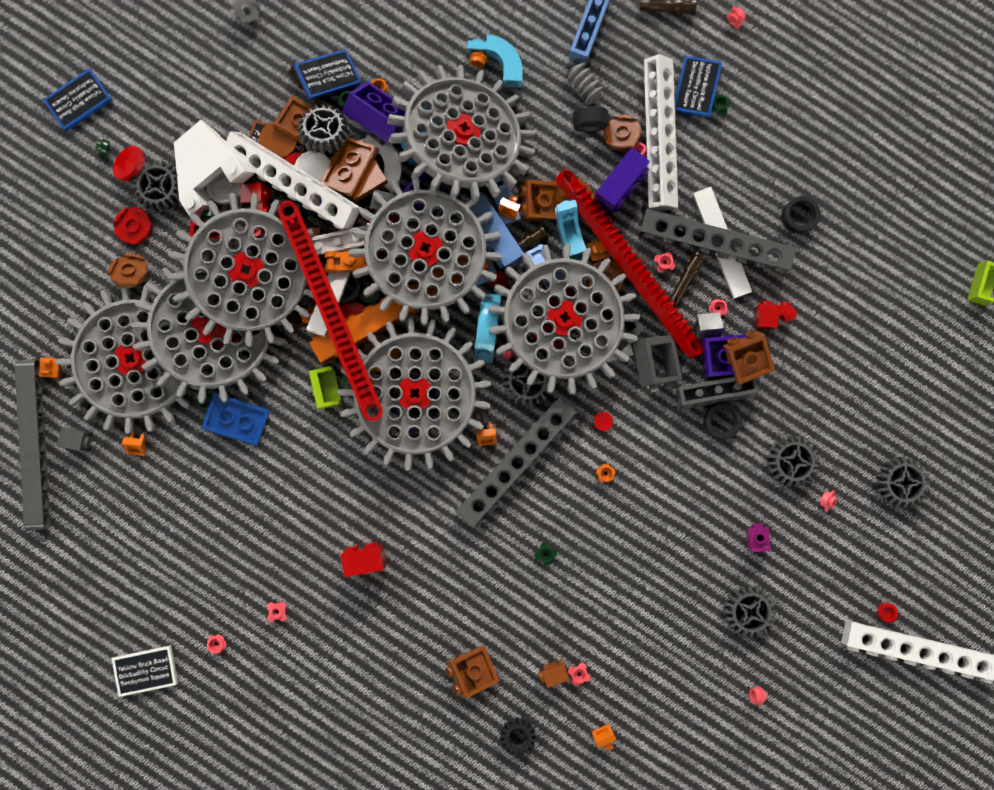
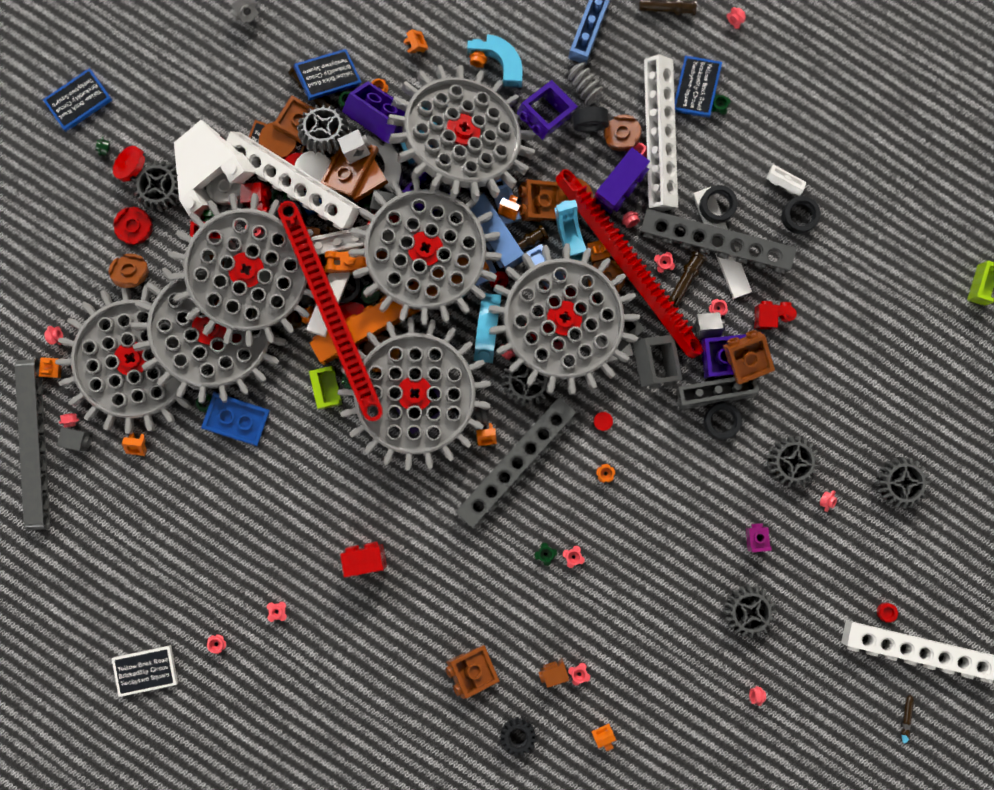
(53, 334): none -> coral plate
(69, 420): none -> coral plate
(354, 146): none -> light grey brick
(416, 40): none -> orange tile
(557, 99): none -> dark purple window
(578, 557): none -> coral plate
(630, 219): none -> coral plate
(728, 193): none -> black tyre
(786, 180): none -> white plate
(905, 733): none -> dark brown piece

